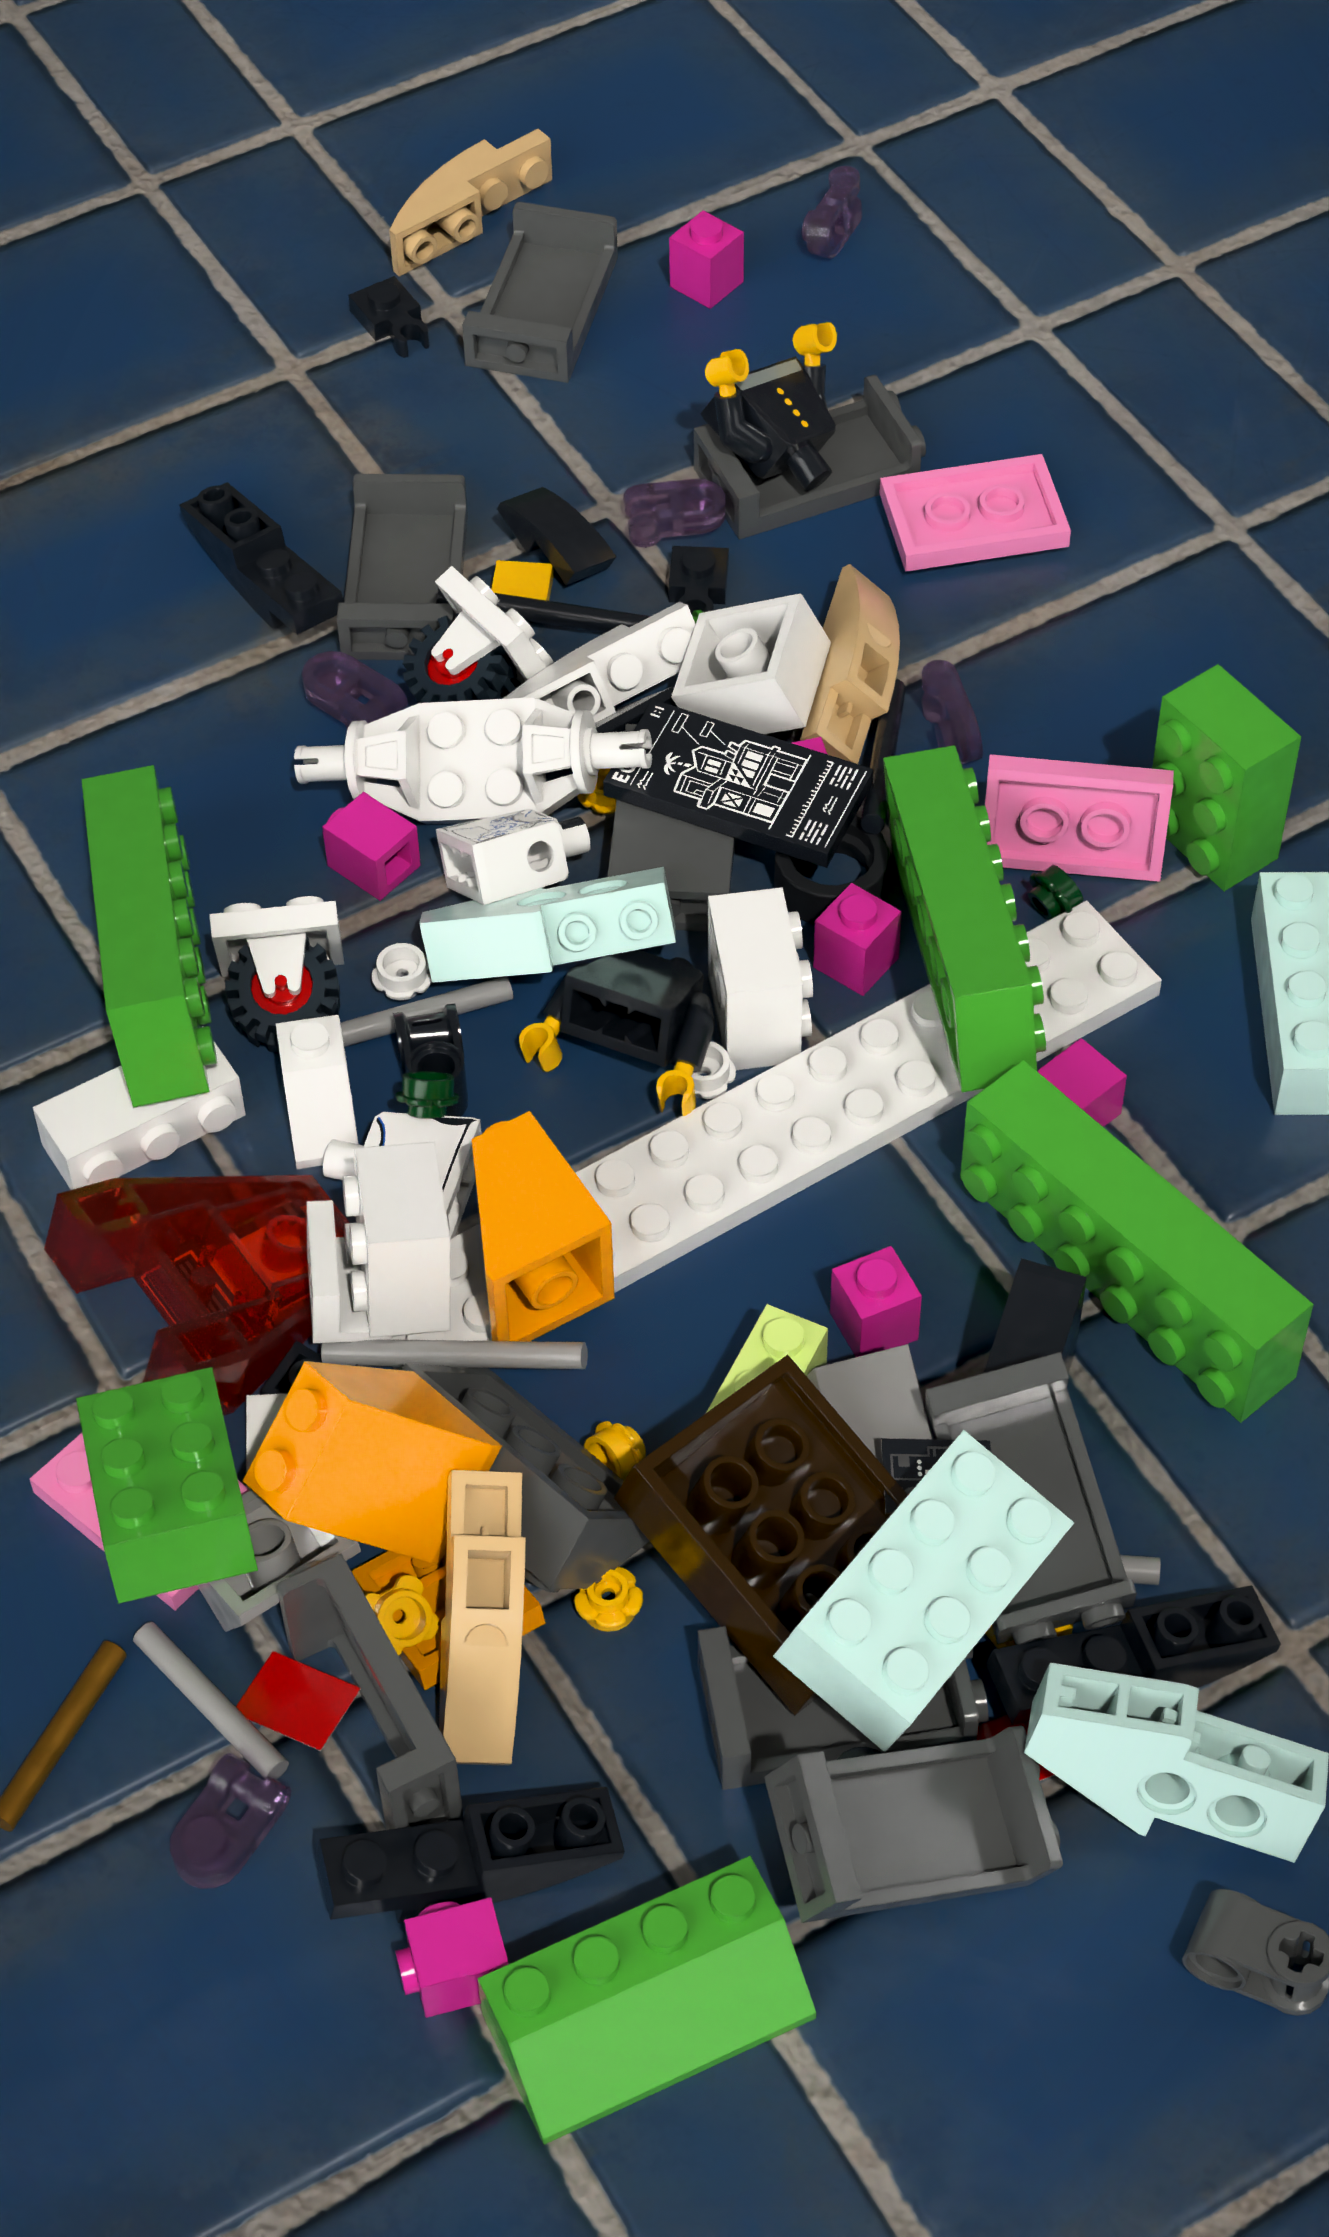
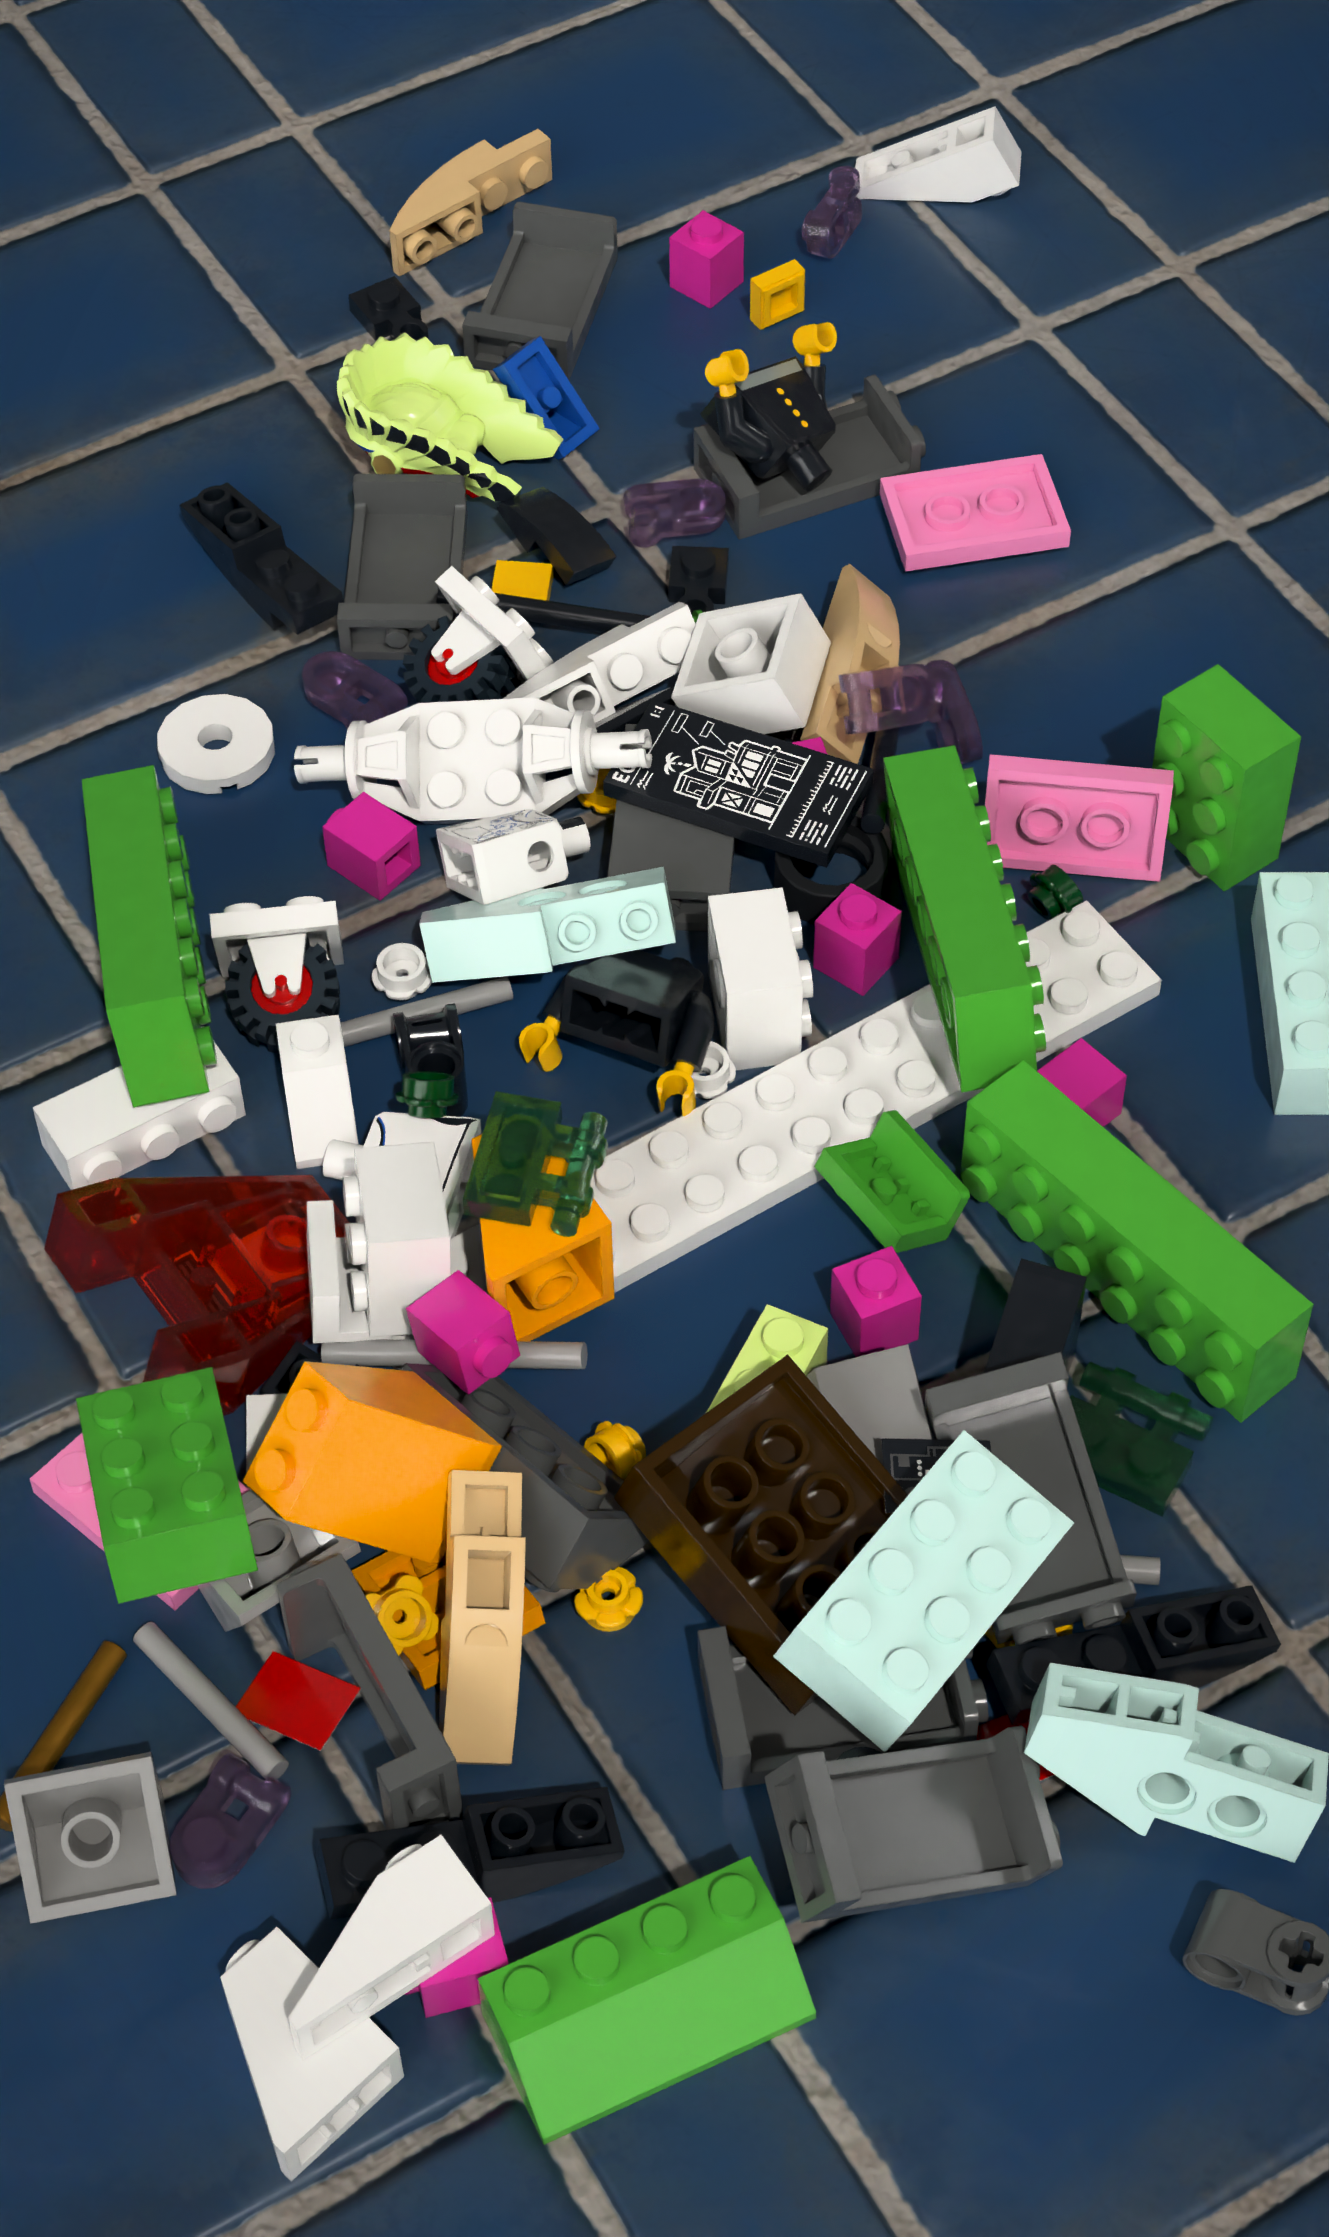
(91, 1837): none -> light grey slope
(210, 719): none -> white tile
(310, 2099): none -> white slope
(401, 1934): none -> white slope
(429, 412): none -> yellowish green piece
(463, 1332): none -> dark pink brick
(514, 1159): none -> clear green plate
(537, 378): none -> blue slope
(777, 294): none -> yellow tile
(896, 1185): none -> bright green bracket
(907, 694): none -> clear purple plate
(946, 164): none -> white slope
(1130, 1459): none -> clear green plate

